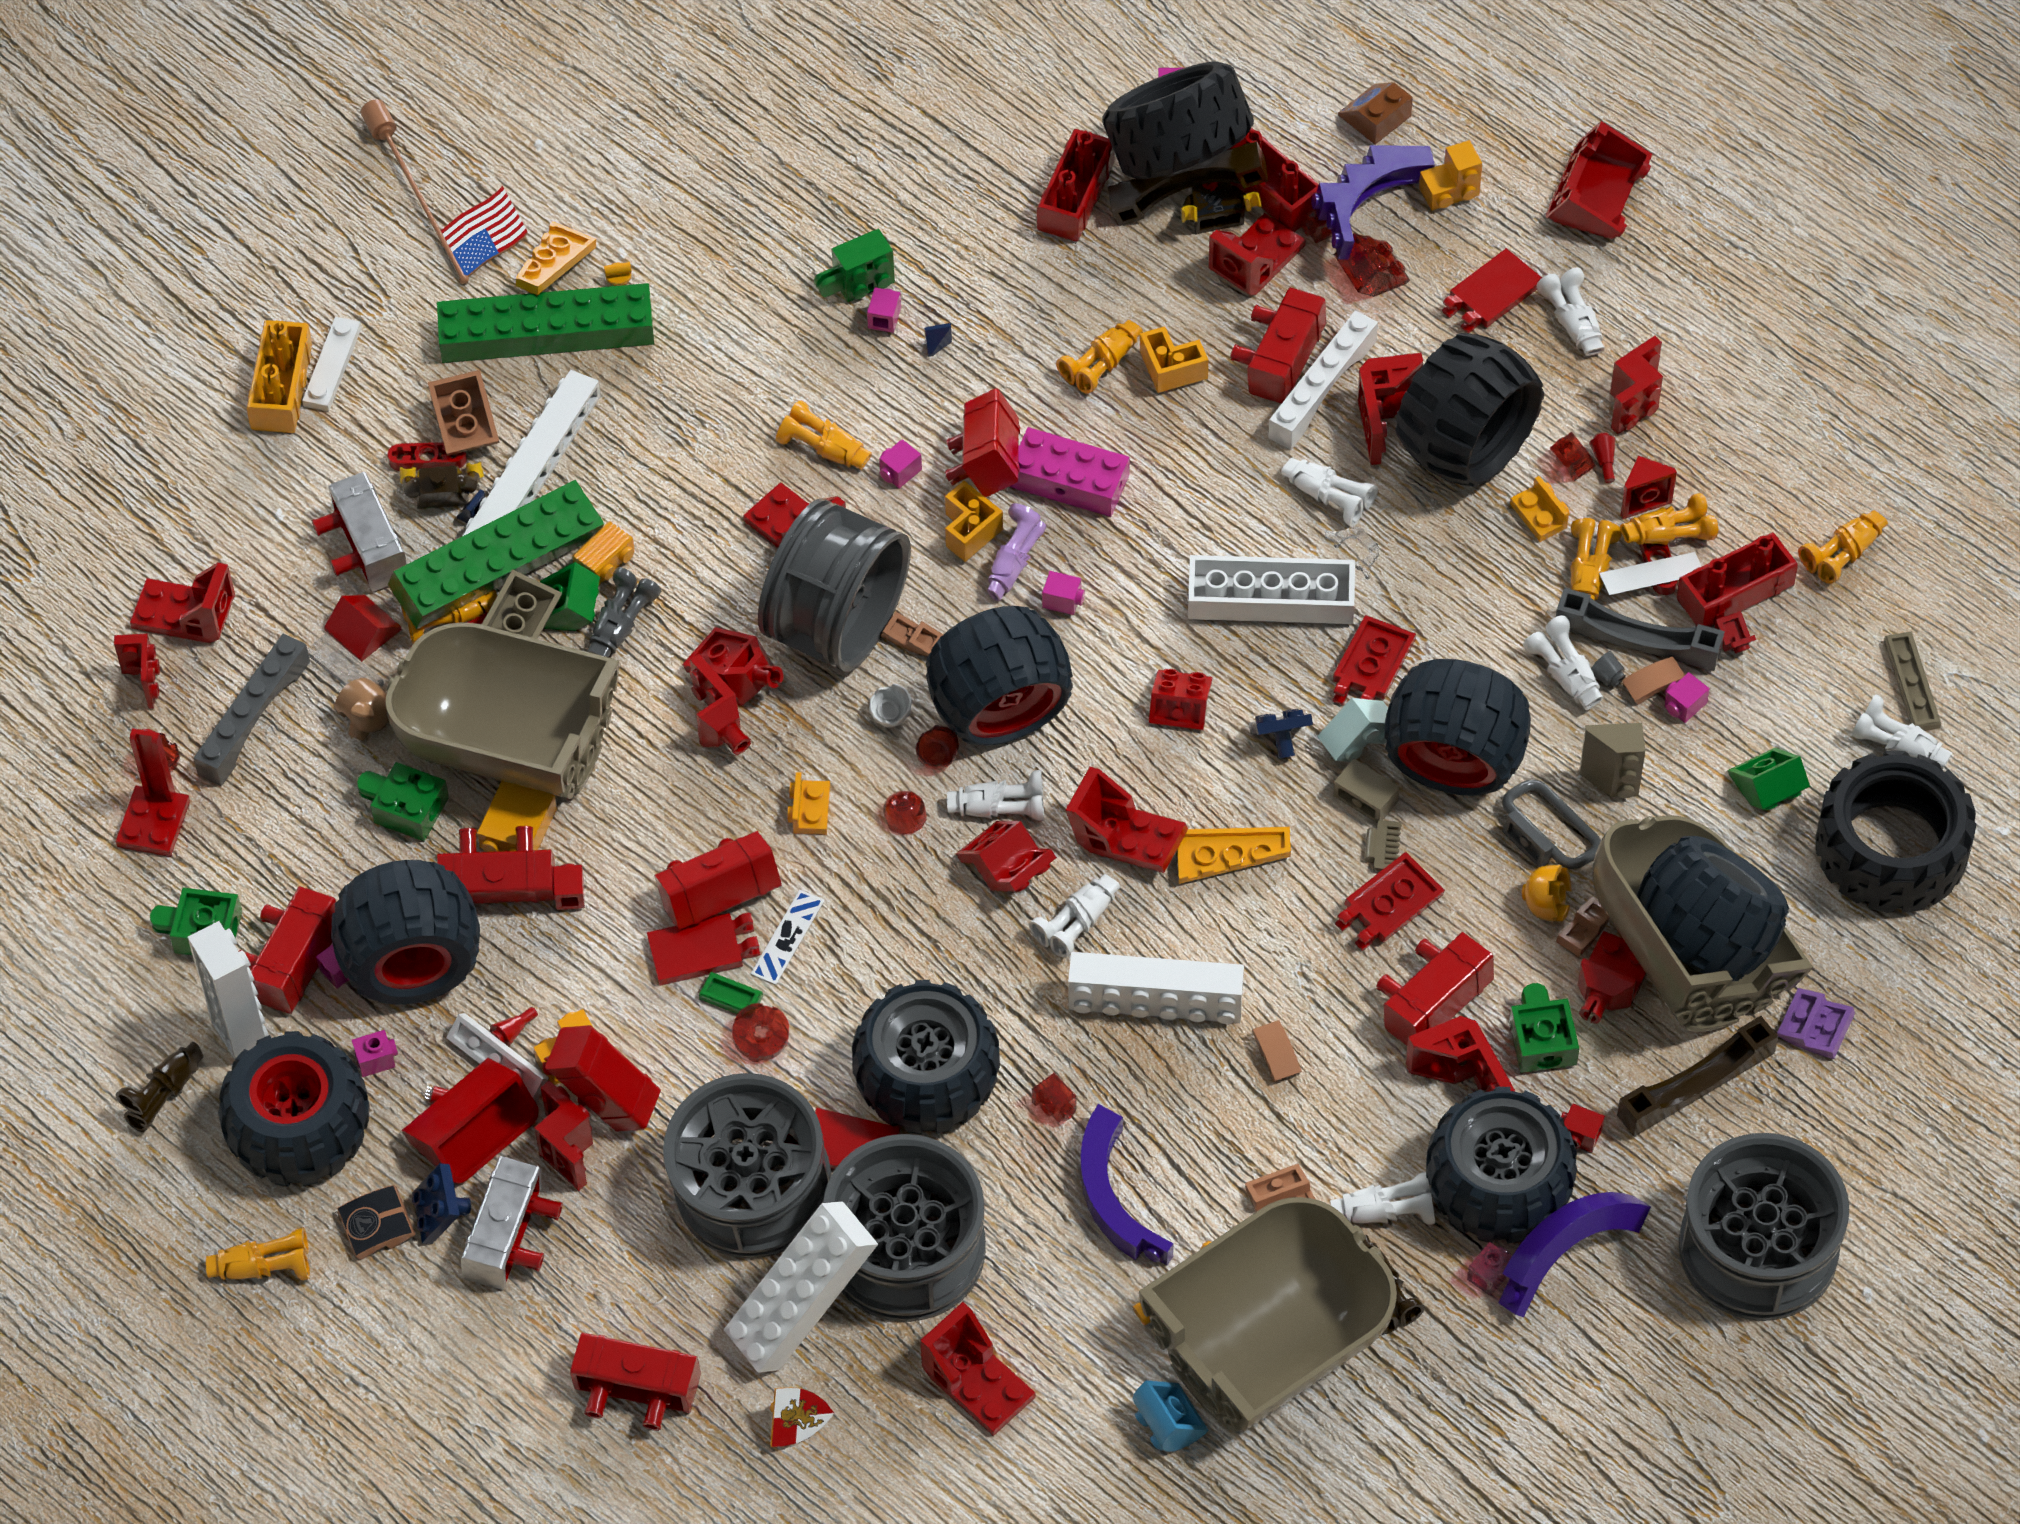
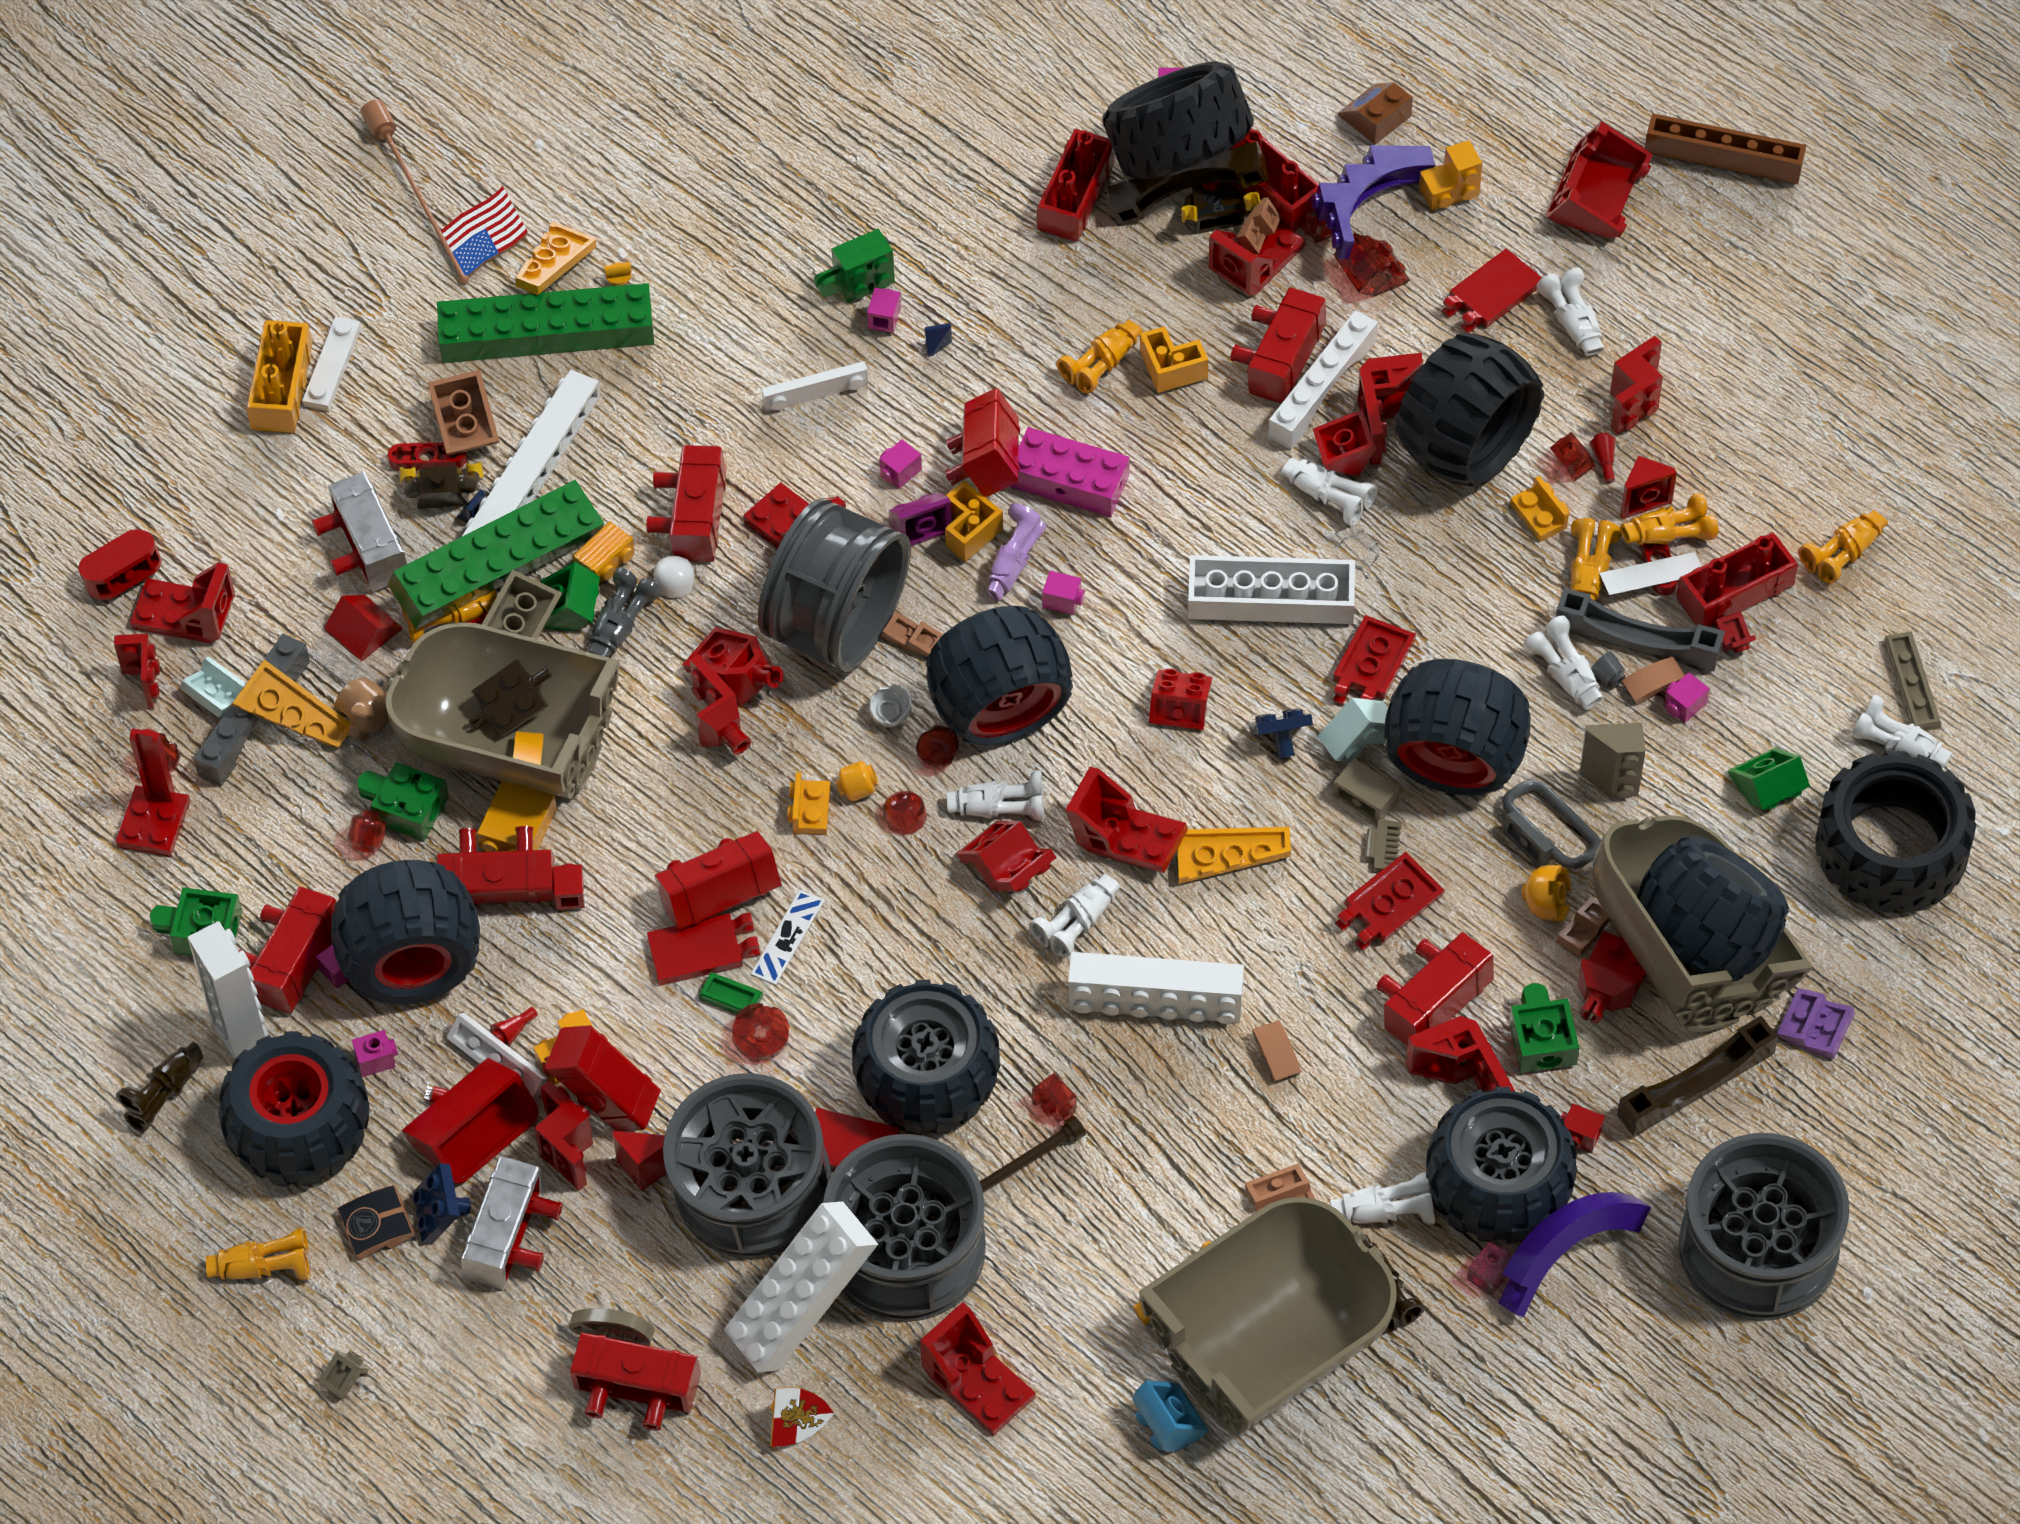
(120, 564): none -> red brick
(213, 687): none -> light aqua bracket
(286, 703): none -> light orange wing
(342, 1372): none -> dark tan bracket
(367, 831): none -> clear red head
(510, 698): none -> dark brown plate
(528, 747): none -> light orange tile
(613, 1324): none -> dark tan piece
(640, 1156): none -> red slope
(674, 576): none -> white hair
(696, 503): none -> red piece
(815, 386): none -> white plate
(833, 444): light orange piece -> none
(857, 781): none -> light orange head
(922, 518): none -> magenta slope
(1069, 1131): none -> dark brown piece
(1114, 1222): dark purple arch -> none
(1258, 225): none -> nougat slope
(1345, 443): none -> red slope
(1725, 148): none -> dark orange brick

